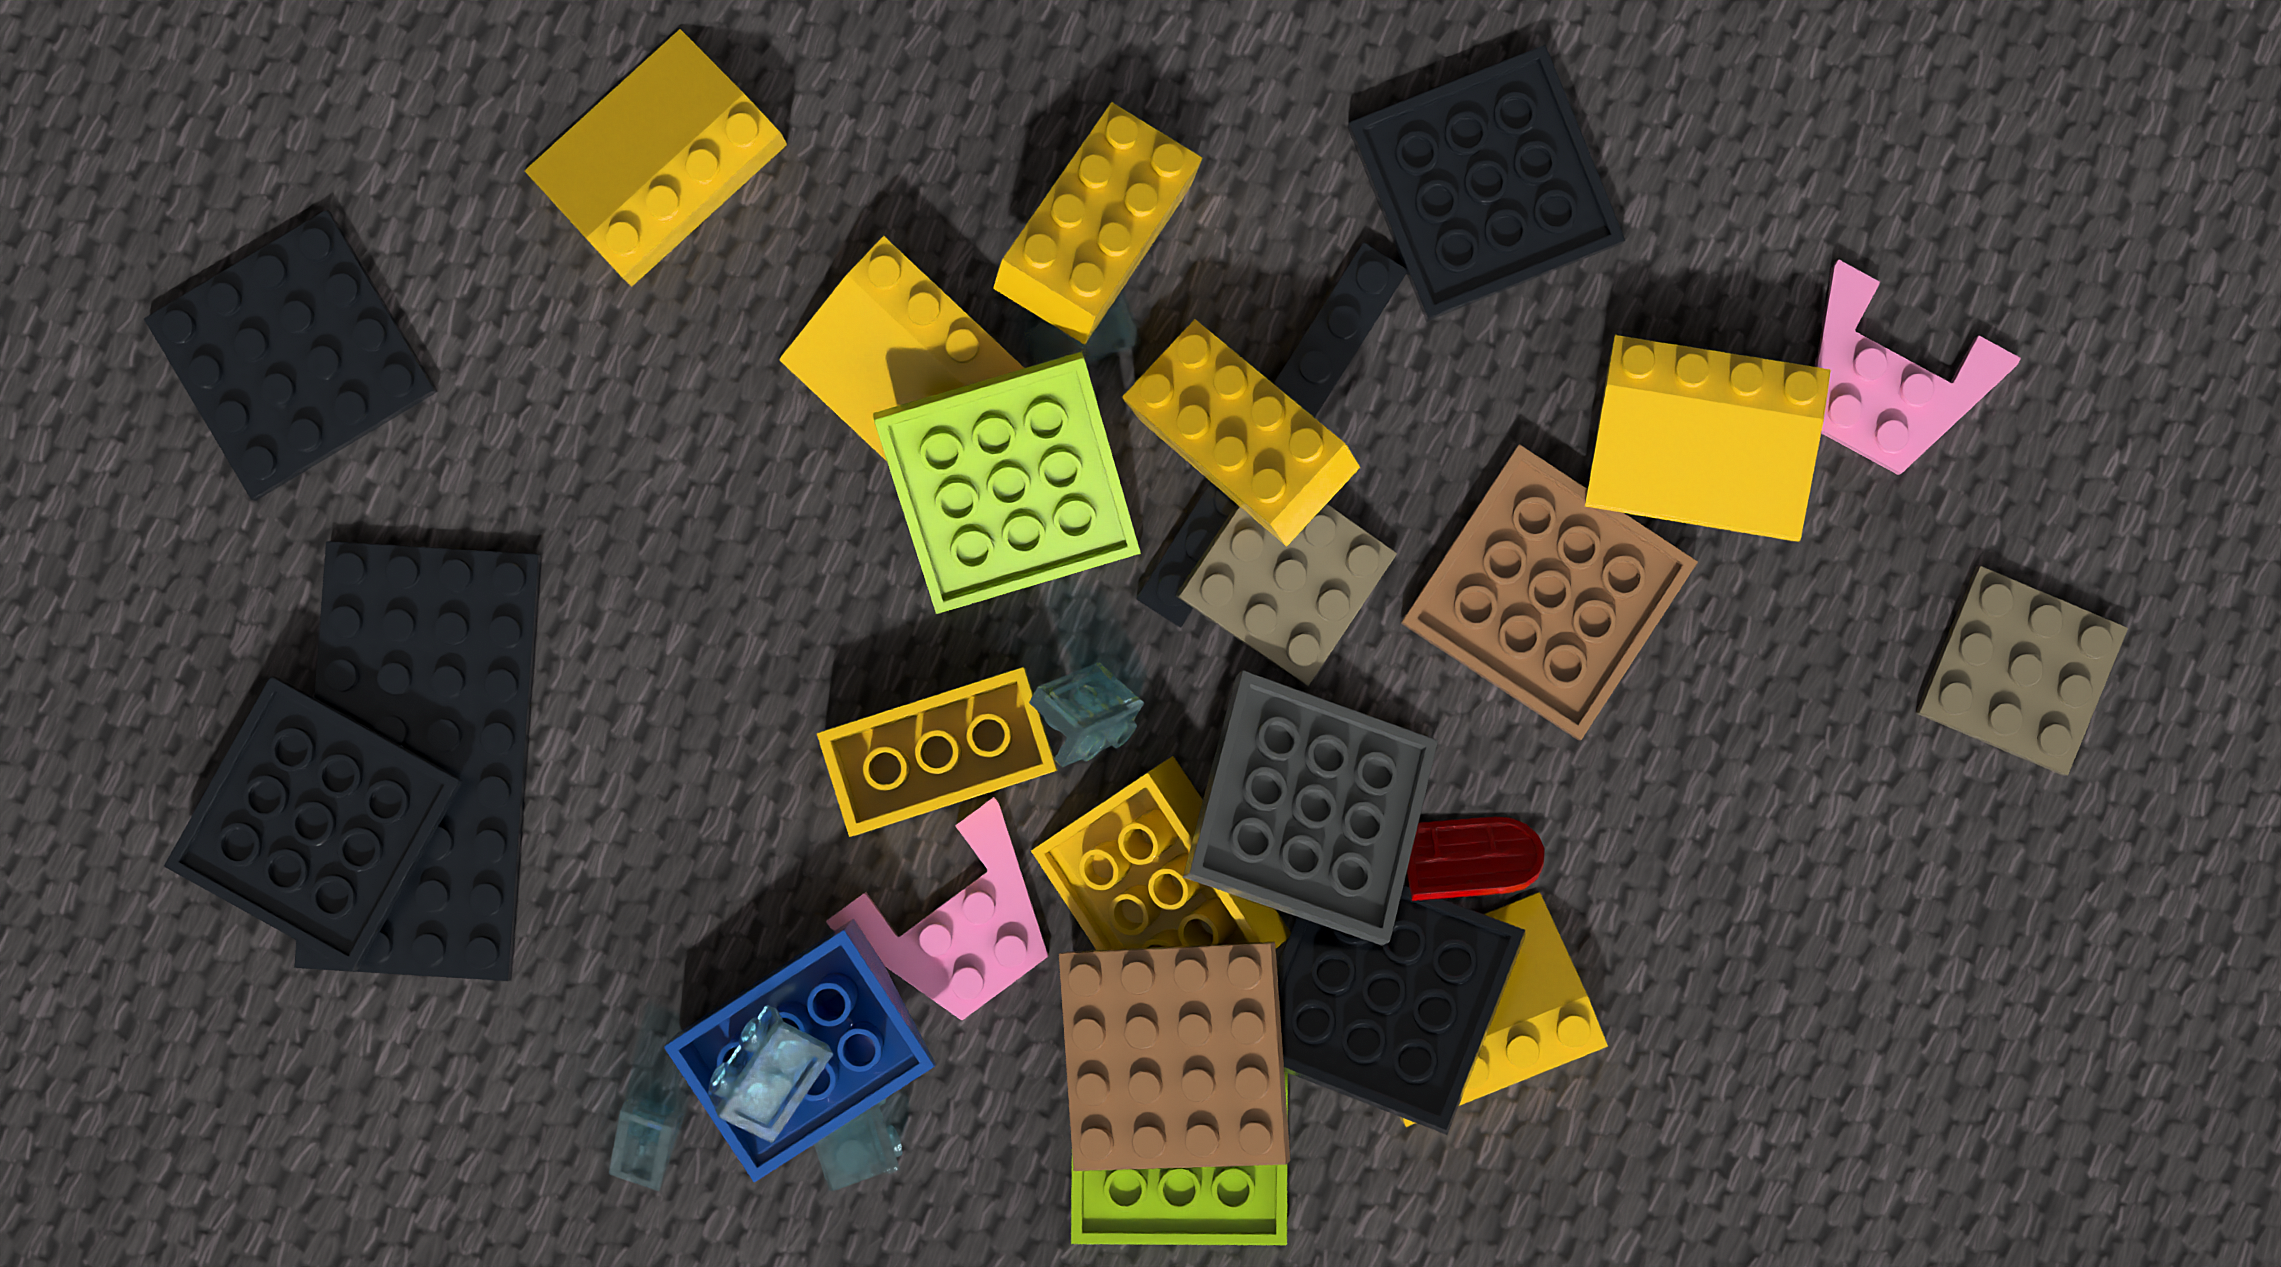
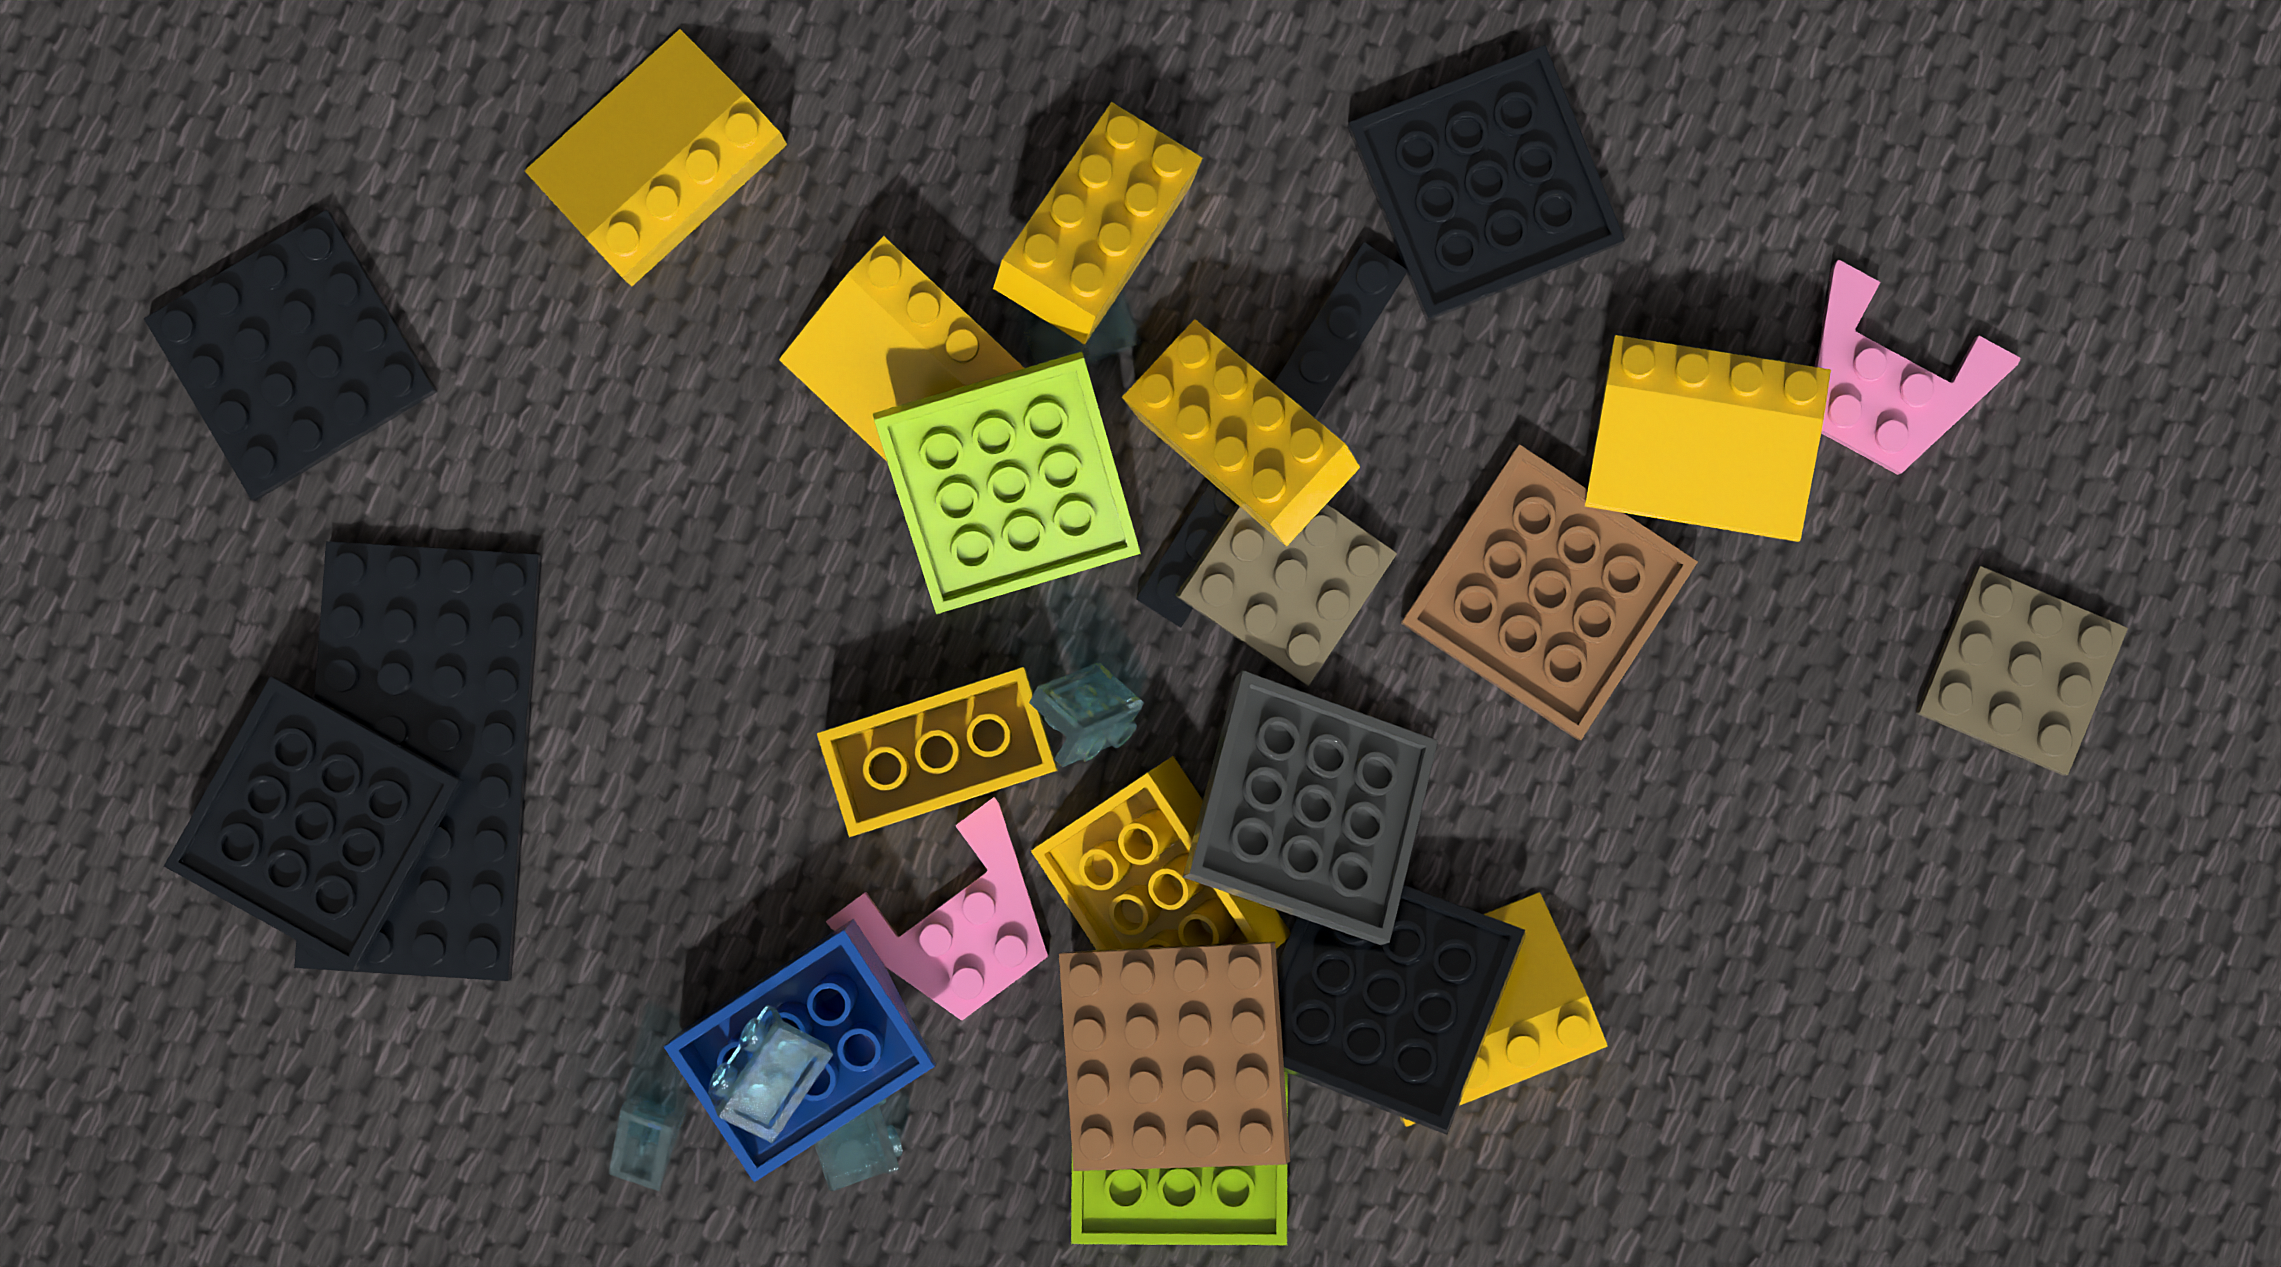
(1473, 858): red window -> none

